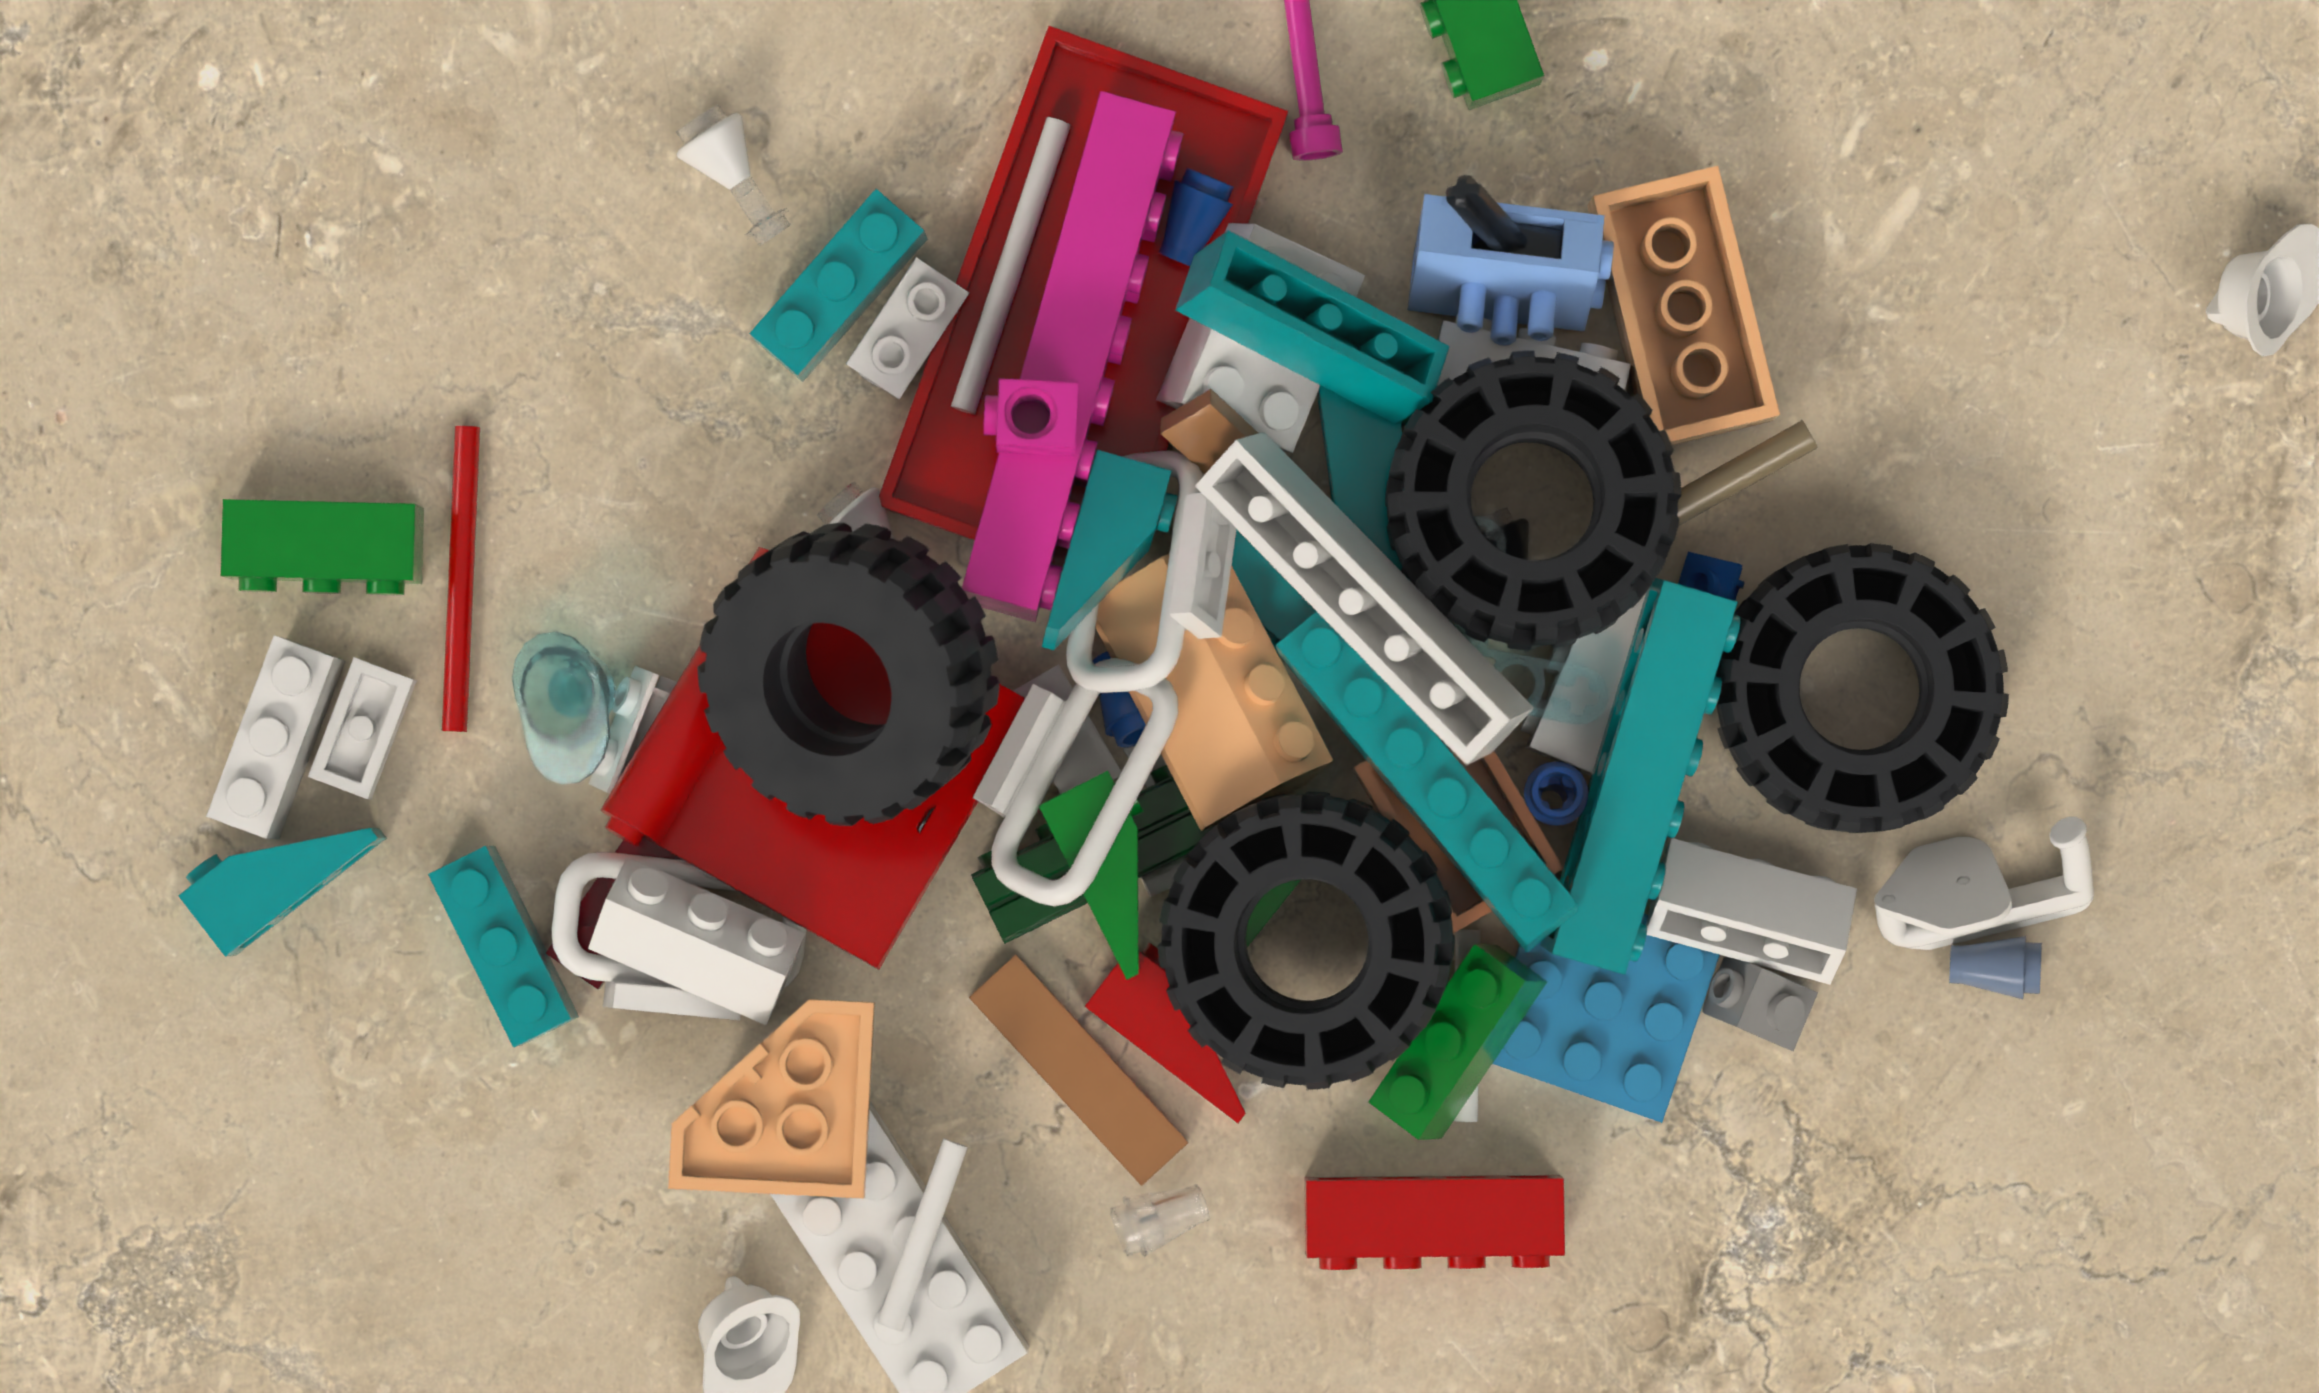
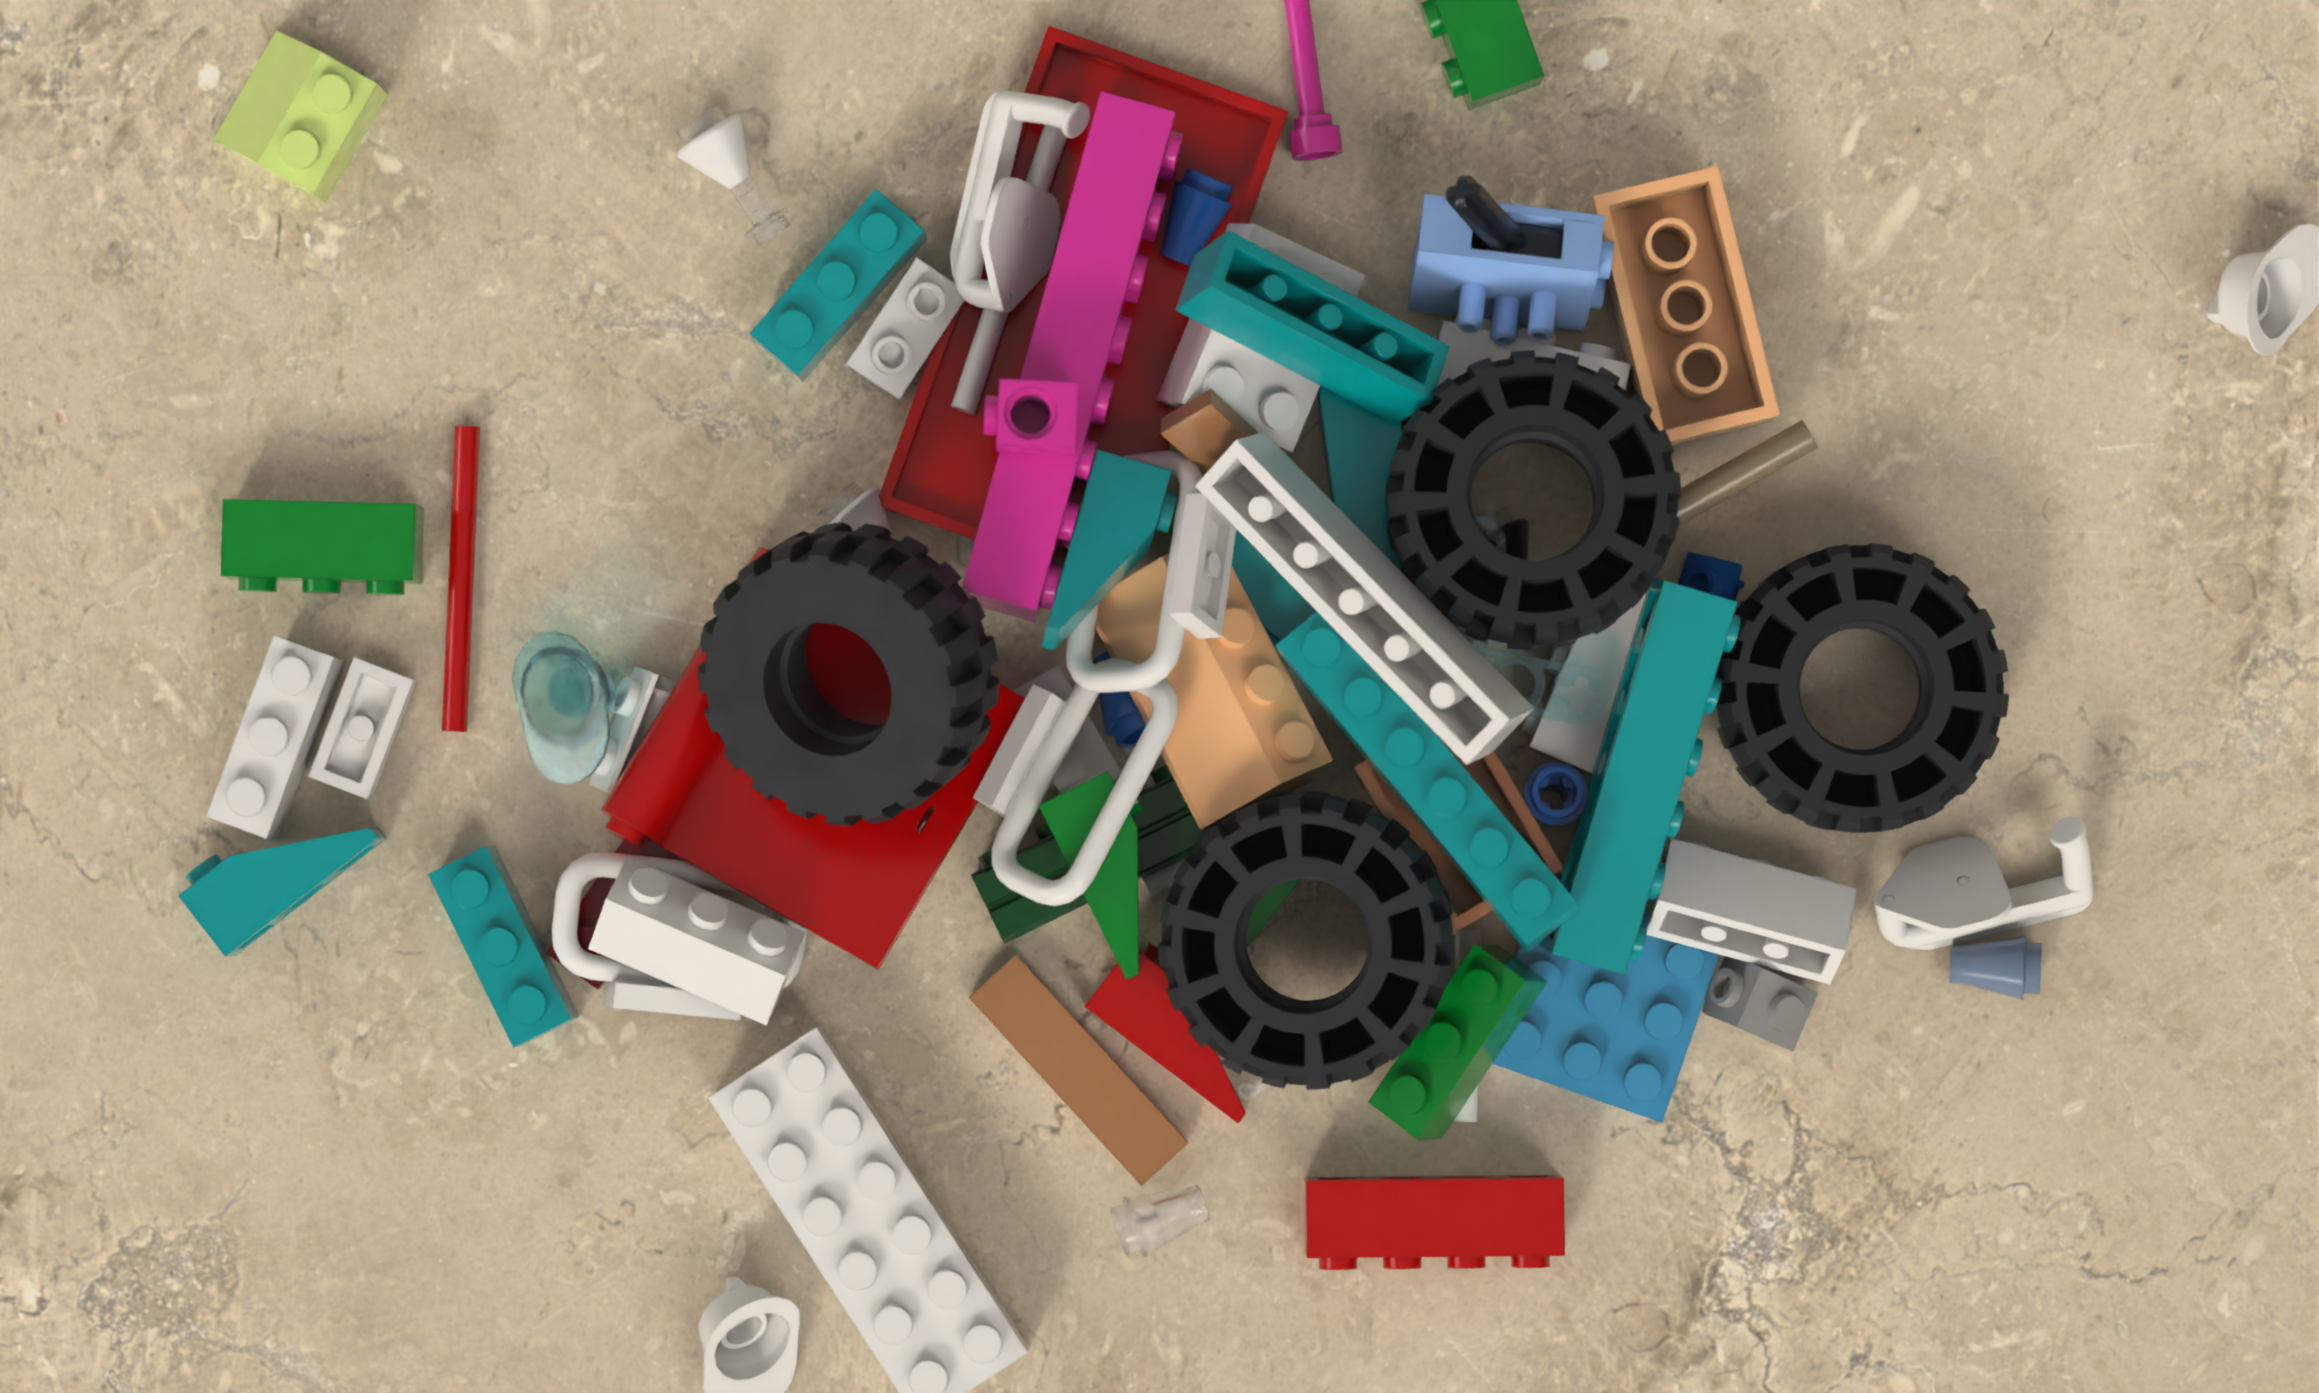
(301, 115): none -> yellowish green slope
(787, 1112): light nougat plate -> none
(922, 1235): white bar -> none
(1004, 217): none -> white piece

